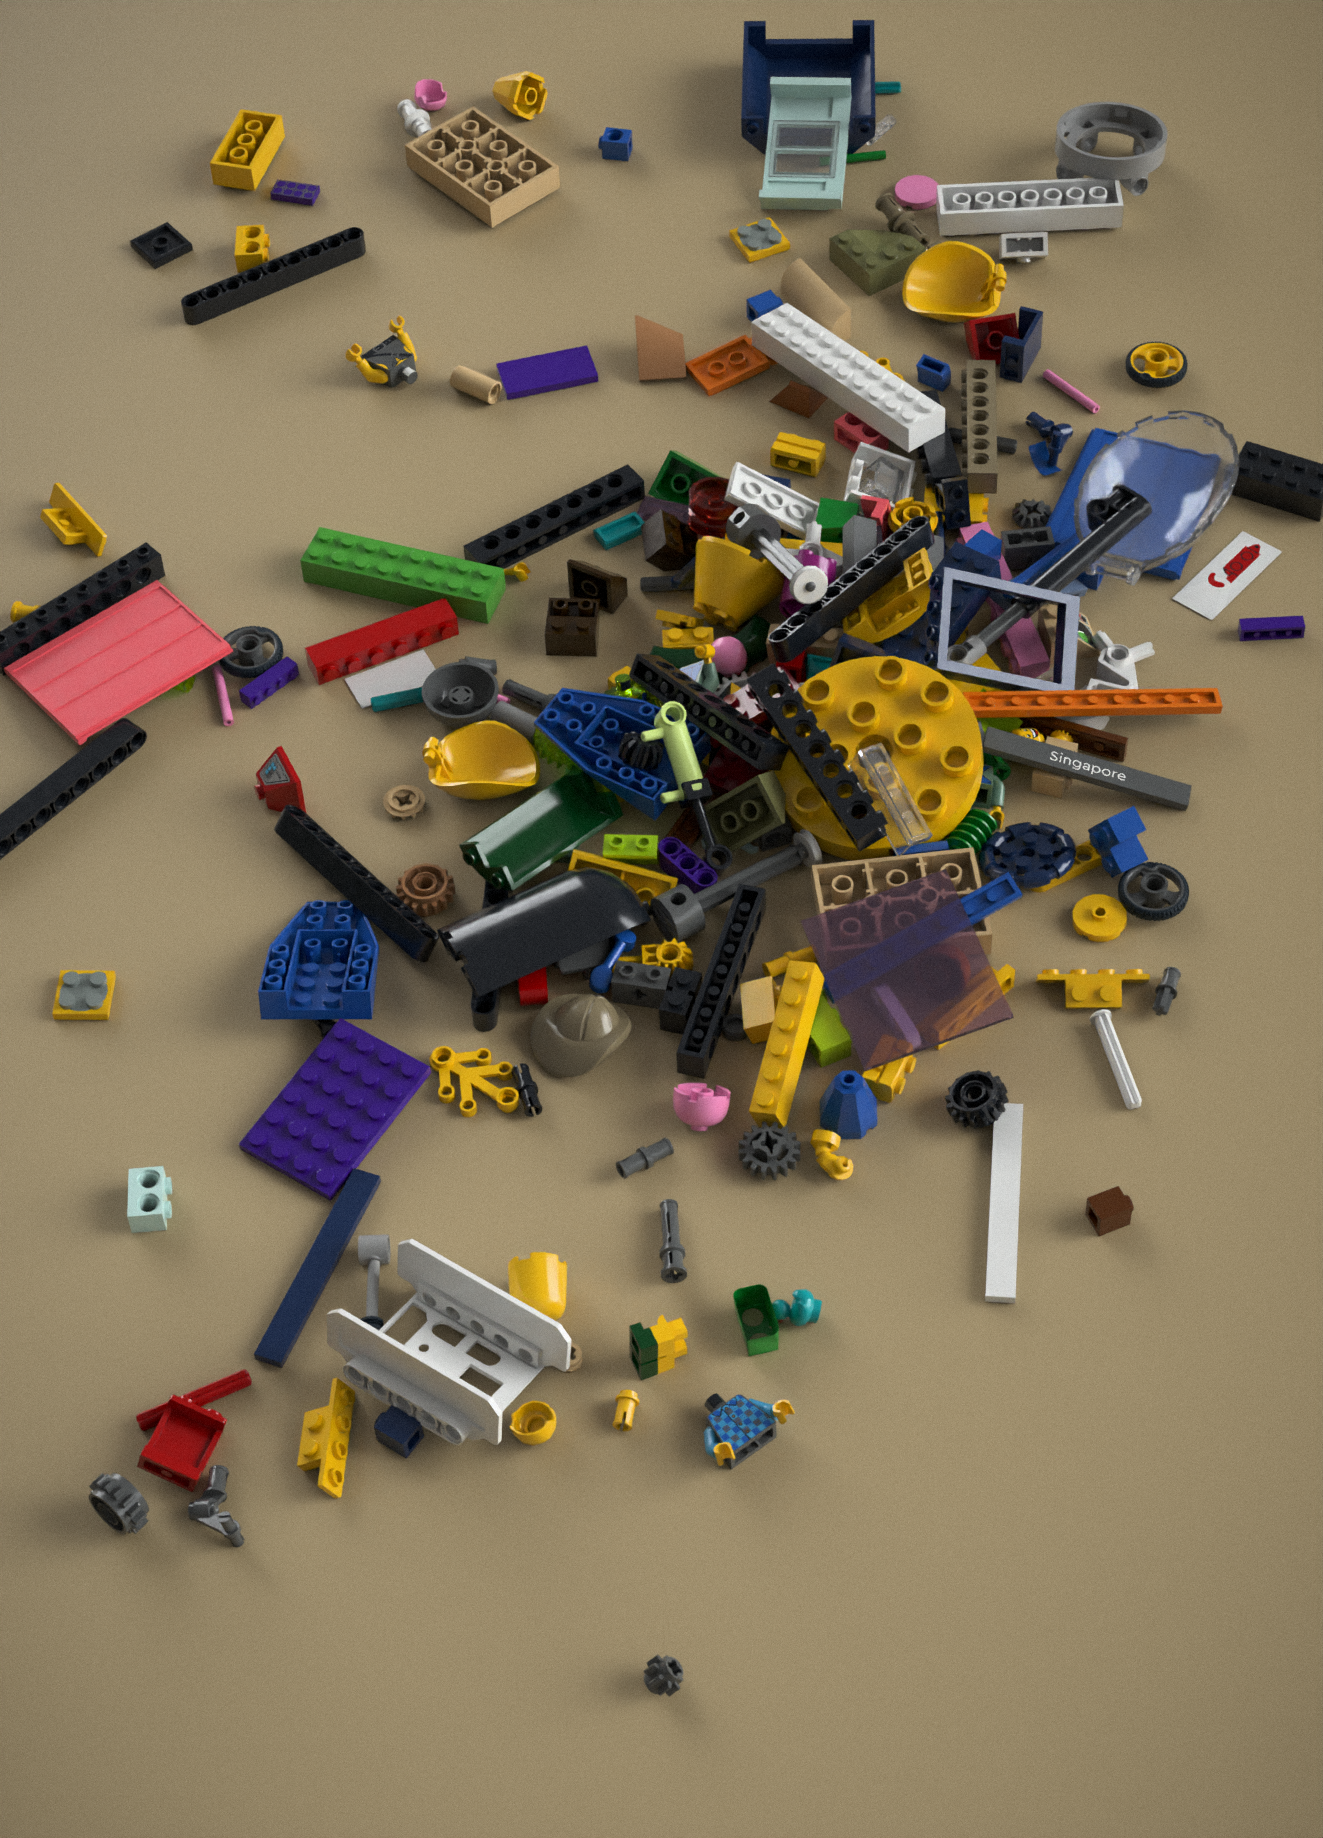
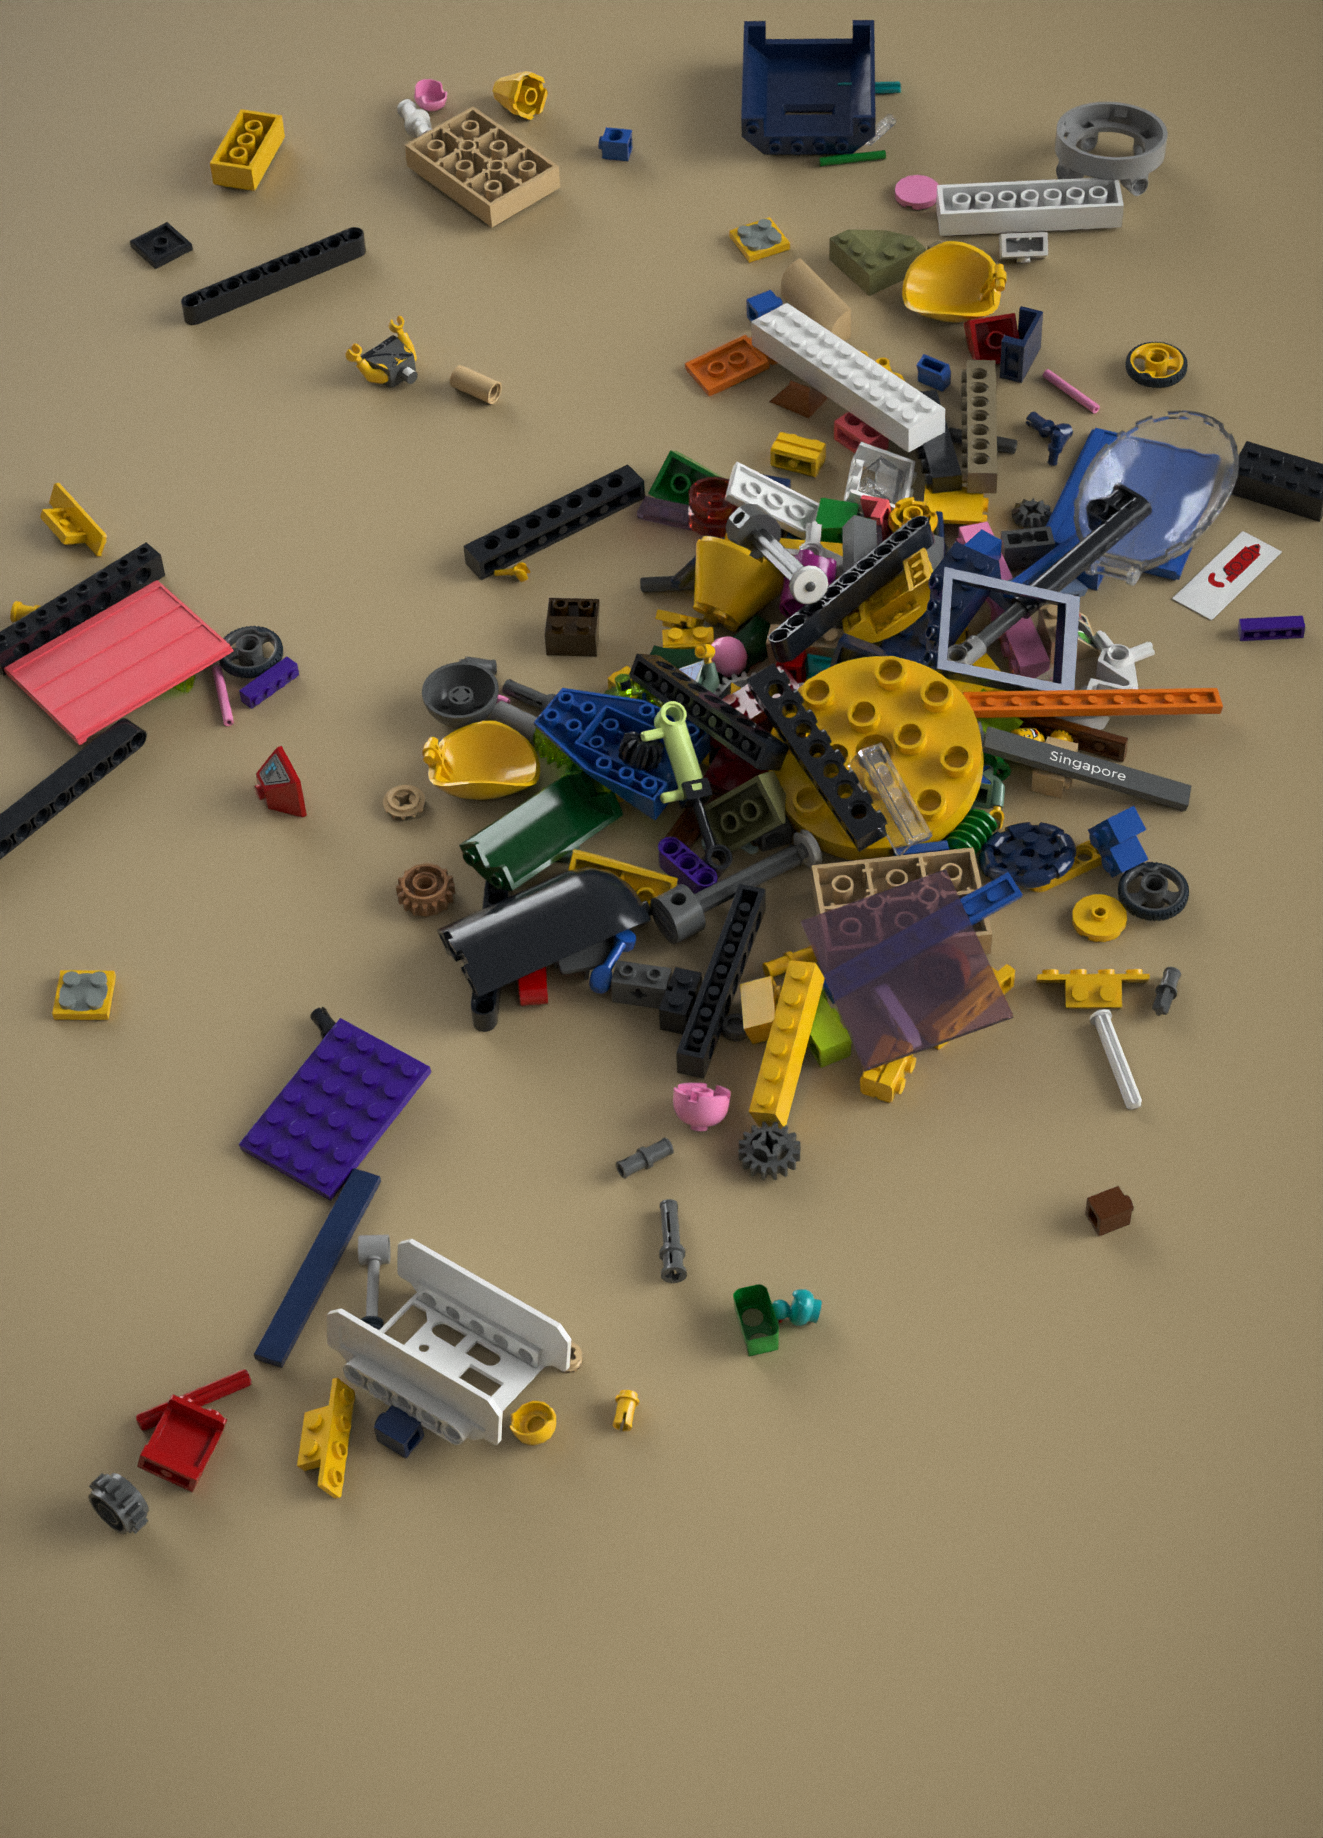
(145, 1199): light aqua brick -> none
(206, 1509): dark grey pin -> none
(251, 247): yellow brick -> none
(295, 192): dark purple tile -> none
(321, 965): blue wedge -> none
(357, 883): black beam -> none
(382, 641): red brick -> none
(391, 677): white sticker -> none
(396, 699): teal axle -> none
(402, 574): bright green brick -> none
(472, 1077): yellow plant -> none
(527, 1090): black pin -> none
(539, 1283): yellow cylinder -> none
(547, 372): dark purple tile -> none
(577, 1033): dark tan piece -> none
(593, 582): dark brown slope -> none
(619, 531): teal tile -> none
(631, 848): lime bracket -> none
(656, 1347): hips -> none
(659, 351): medium nougat slope -> none
(663, 1675): dark grey gear -> none
(665, 955): yellow gear -> none
(668, 541): dark brown slope -> none
(741, 1427): torso -> none
(806, 143): light aqua piece -> none
(825, 1143): yellow arm -> none
(848, 1106): blue cone -> none
(900, 221): dark tan piece -> none
(953, 501): black pin -> none
(976, 1099): black gear -> none
(1004, 1206): white tile -> none
(1039, 455): blue sticker -> none

